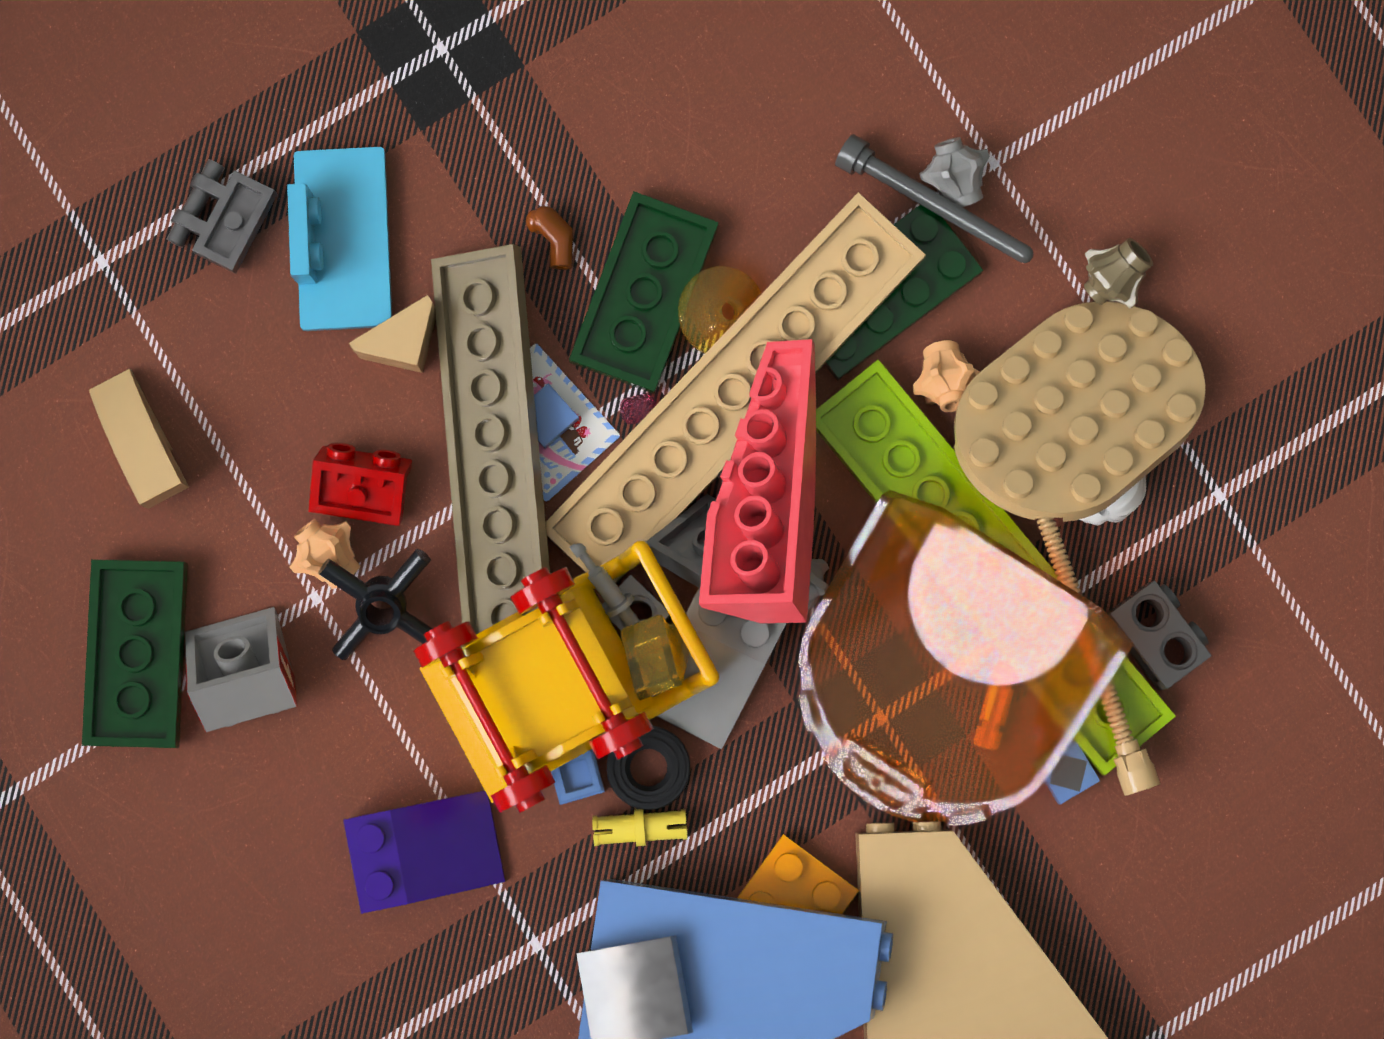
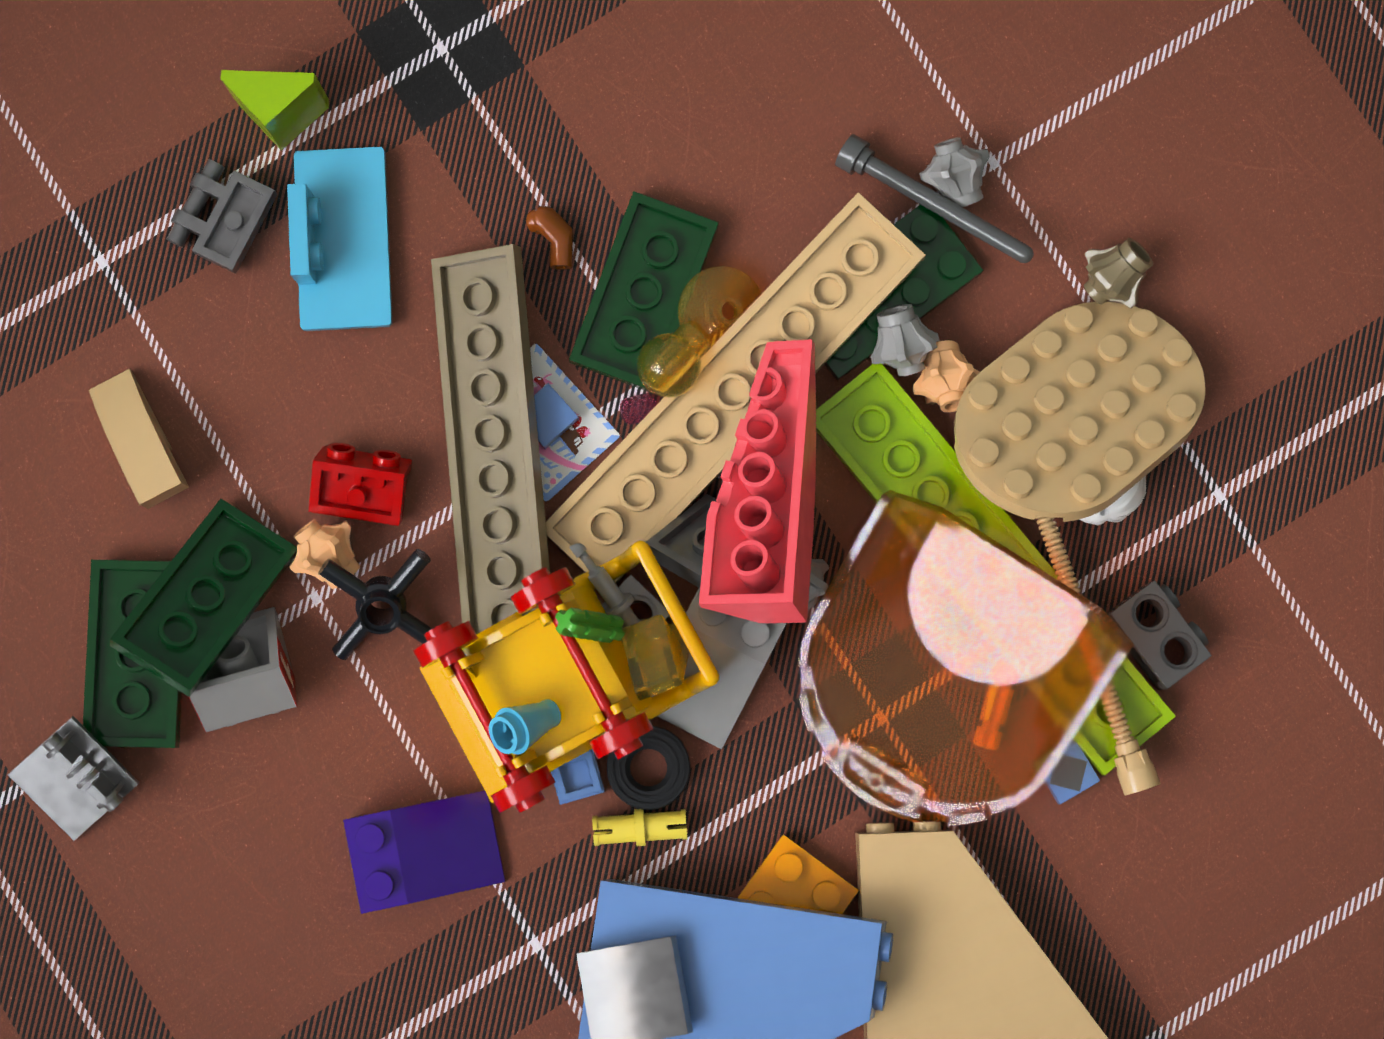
(73, 778): none -> flat silver hinge
(203, 597): none -> dark green plate
(278, 101): none -> lime slope
(400, 339): tan slope -> none
(520, 726): none -> medium azure cone
(589, 625): none -> bright green axle
(672, 362): none -> clear yellow piece
(903, 340): none -> light grey rock

